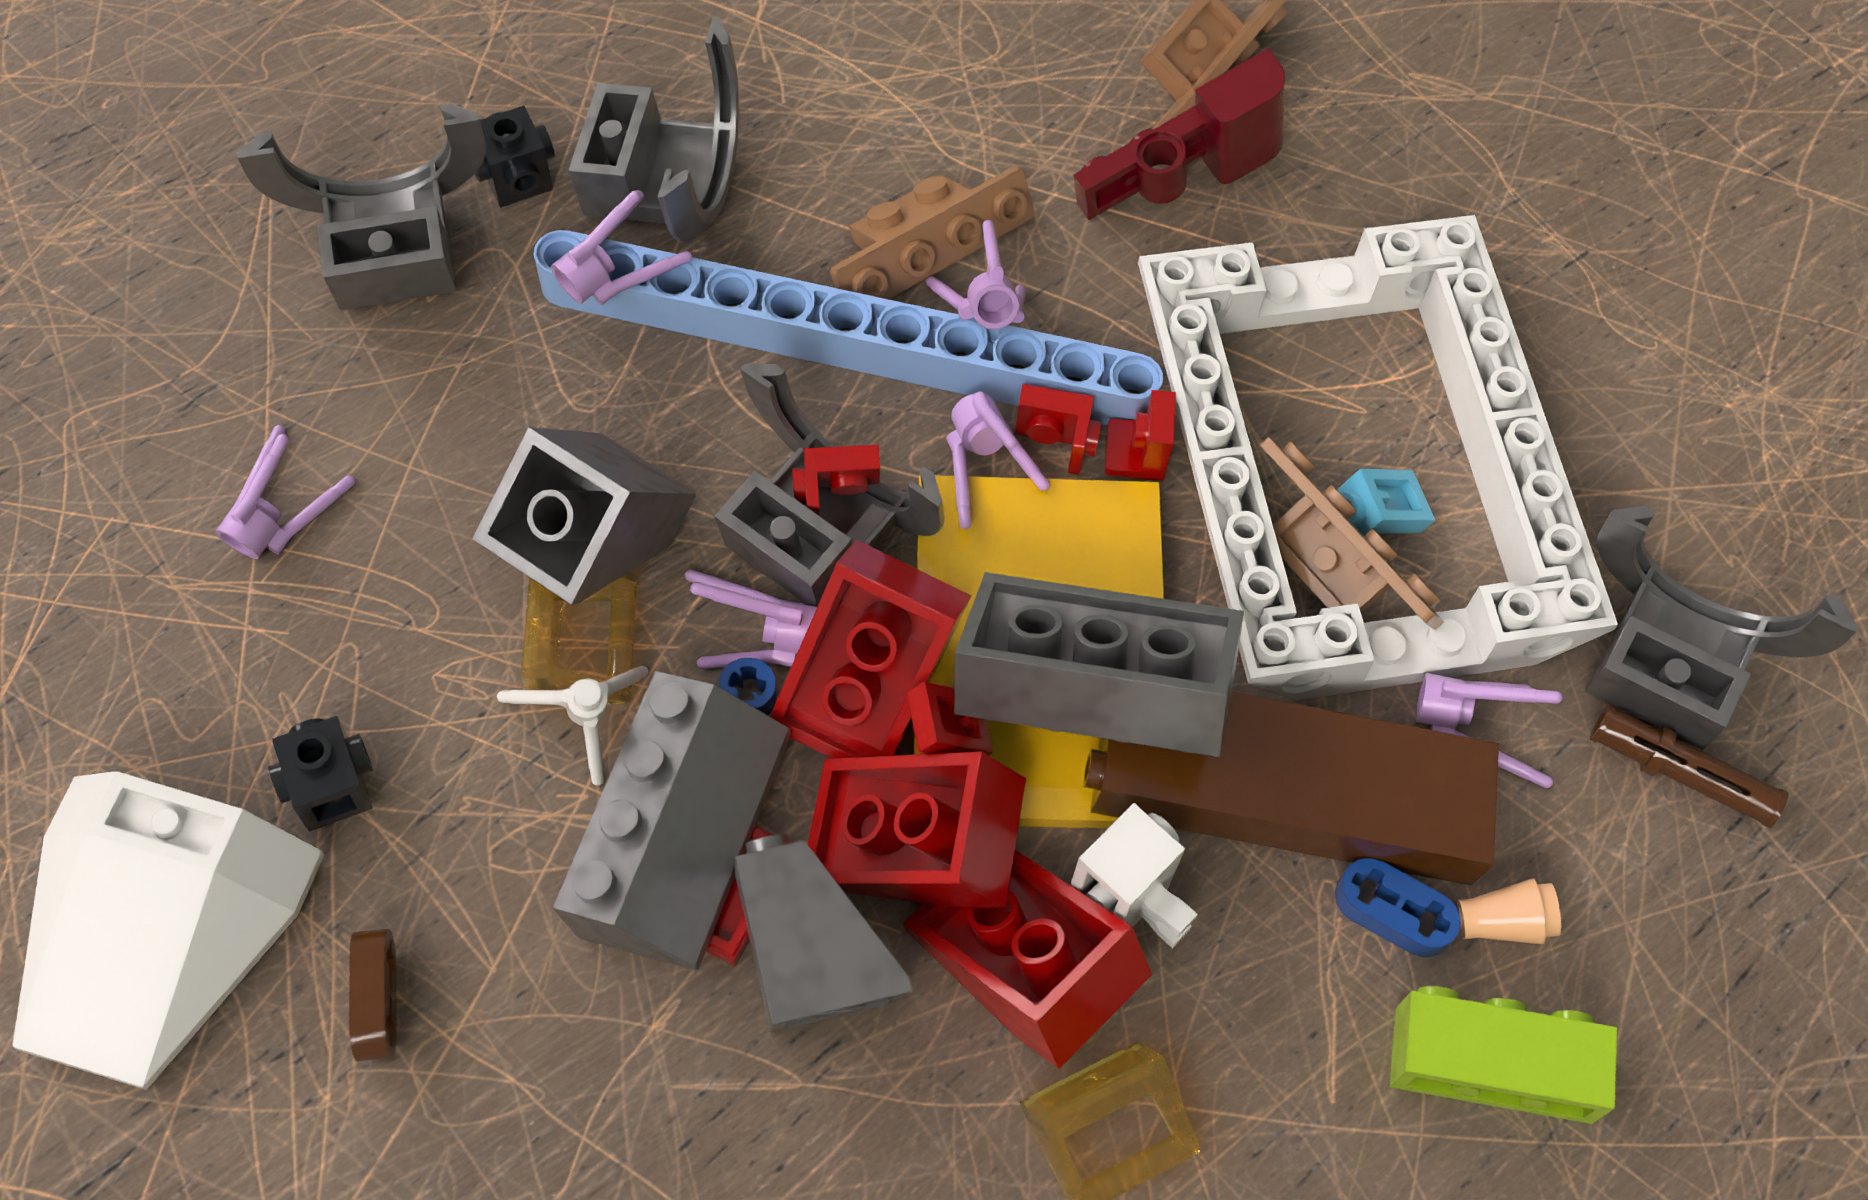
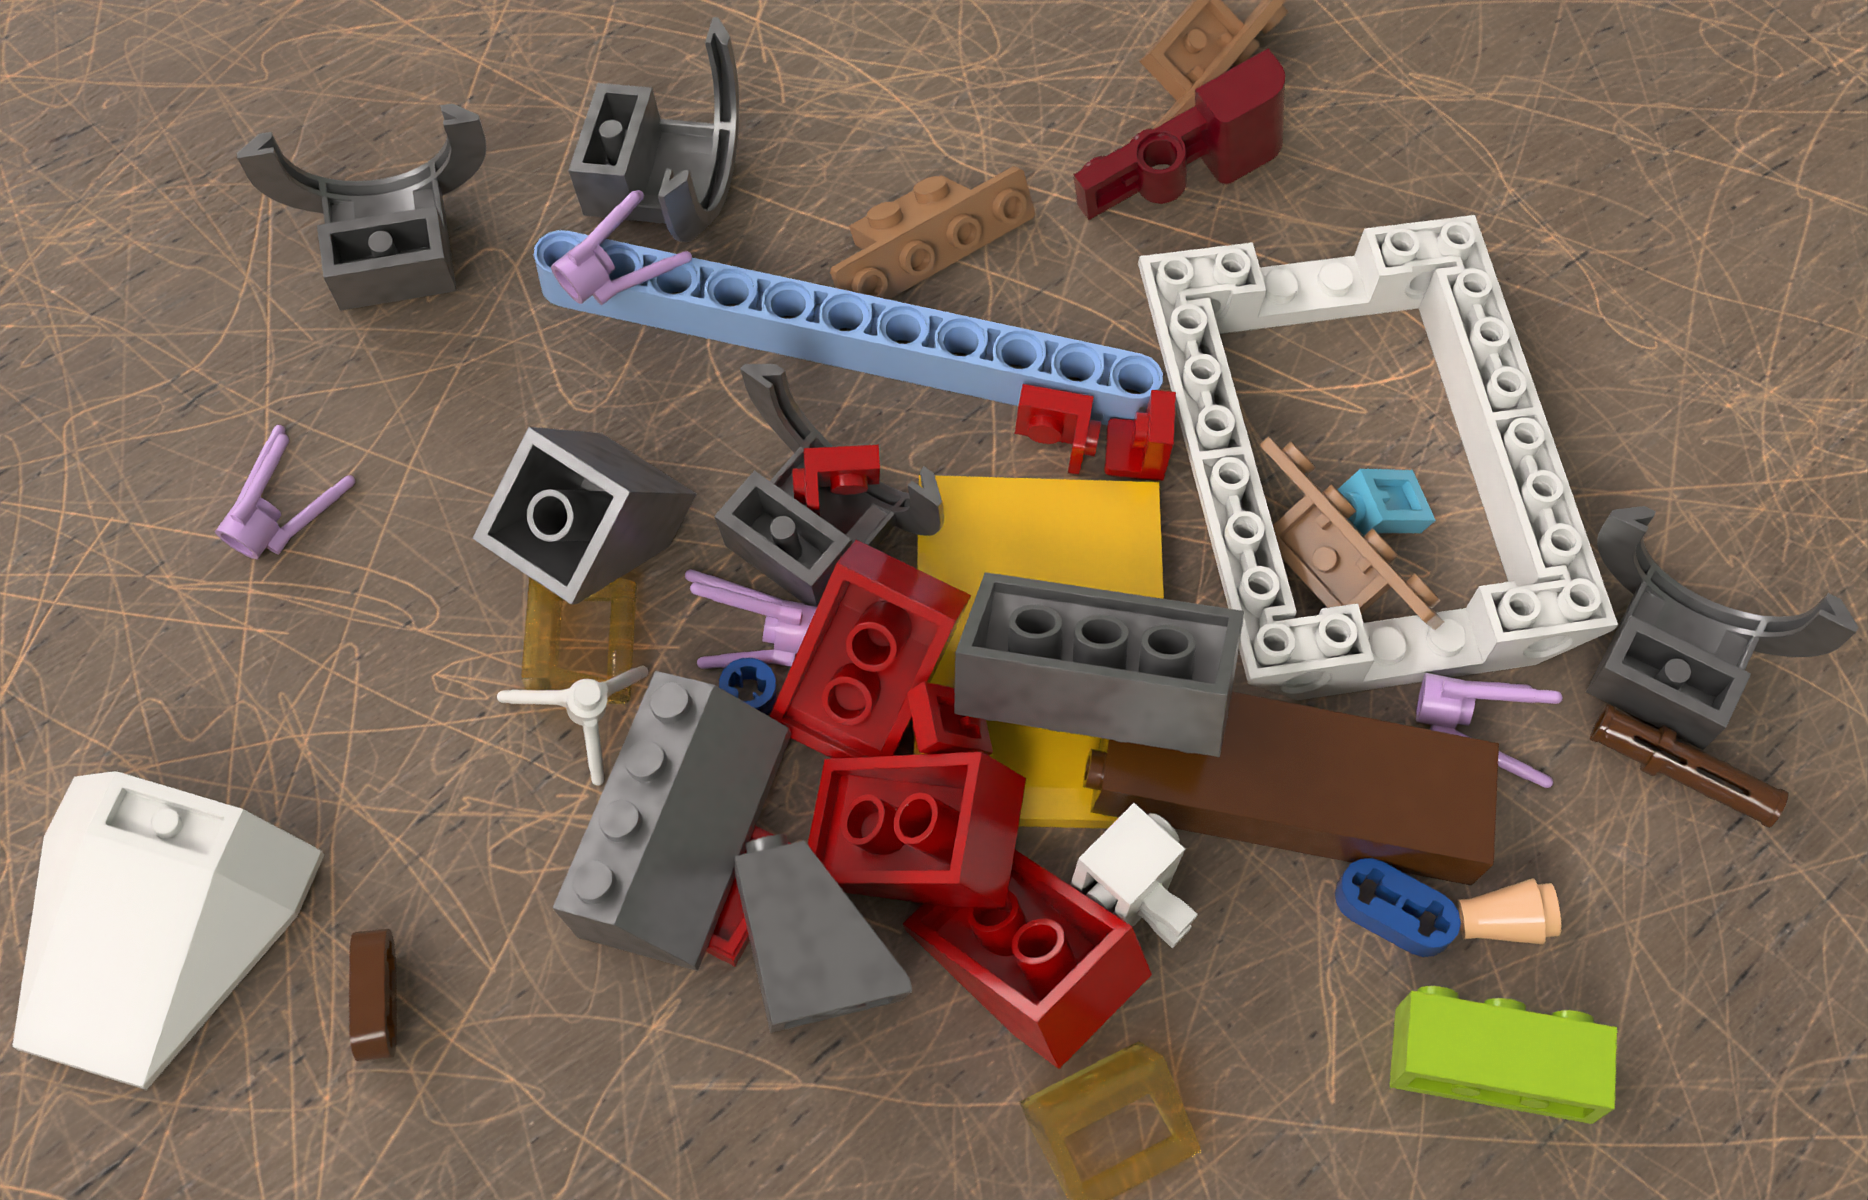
(321, 772): black brick -> none
(515, 156): black brick -> none
(983, 431): lavender plant -> none
(990, 294): lavender plant -> none

